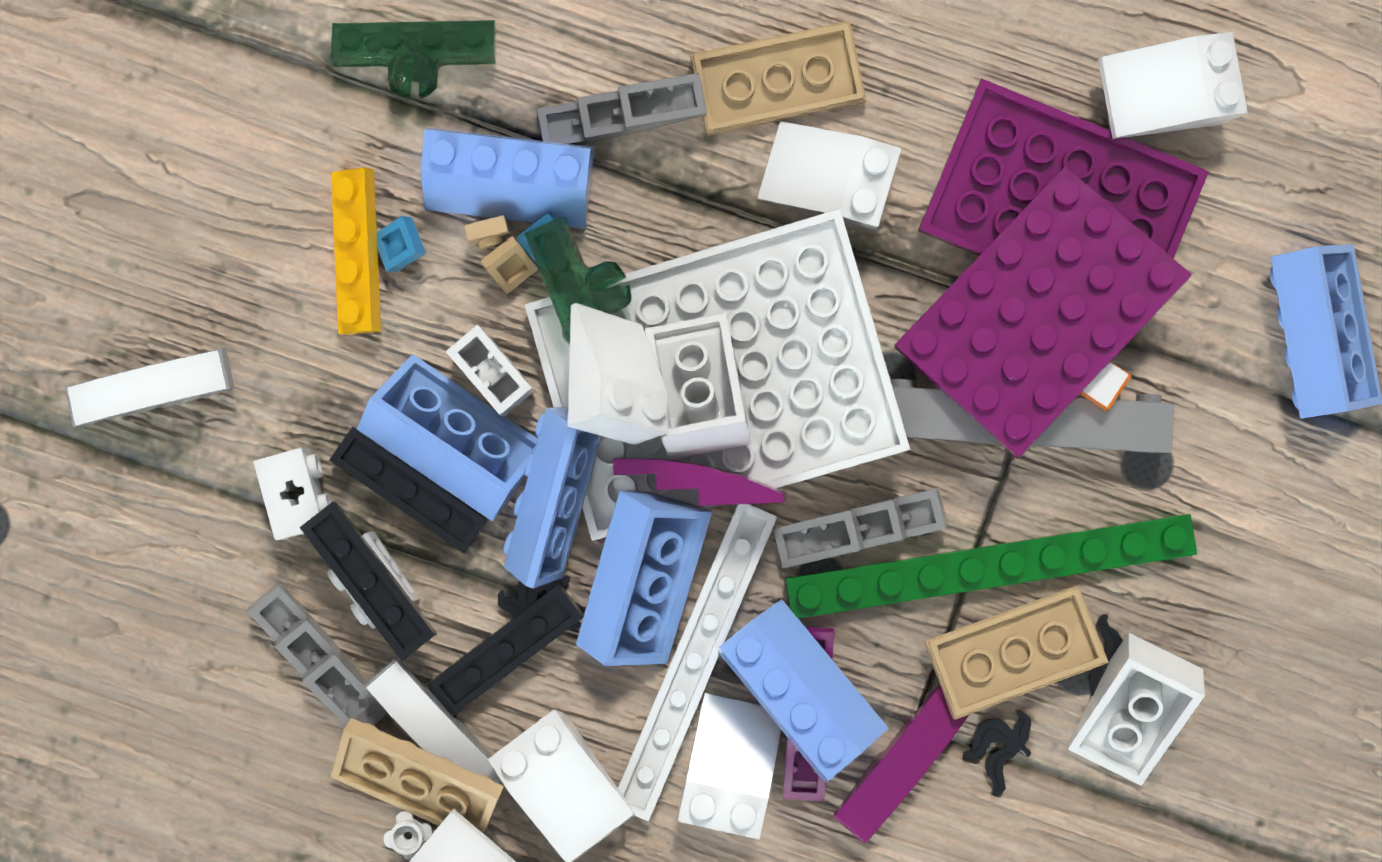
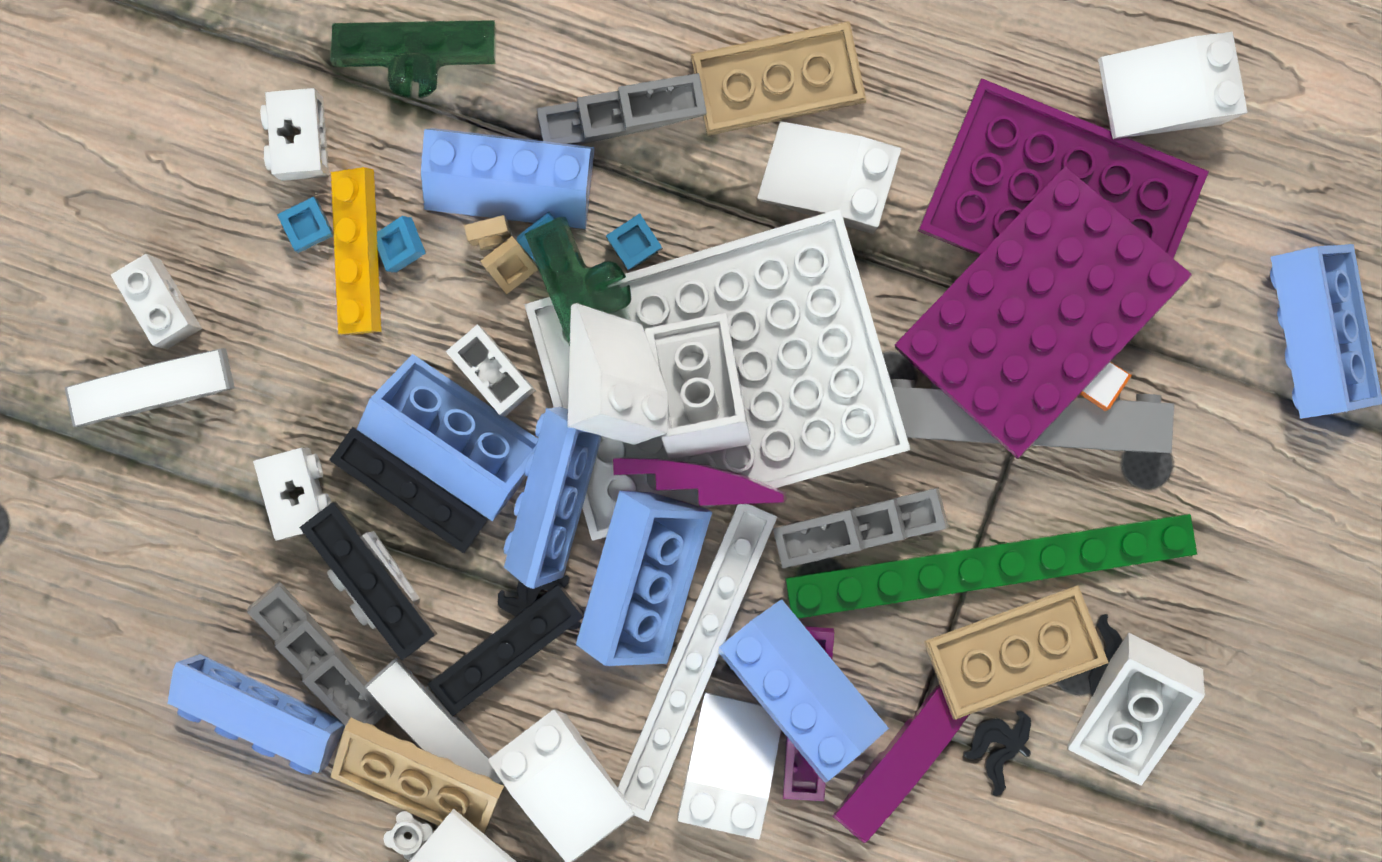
(156, 301): none -> white brick
(255, 713): none -> light blue slope
(305, 224): none -> dark azure plate
(308, 153): none -> white brick
(634, 242): none -> dark azure plate

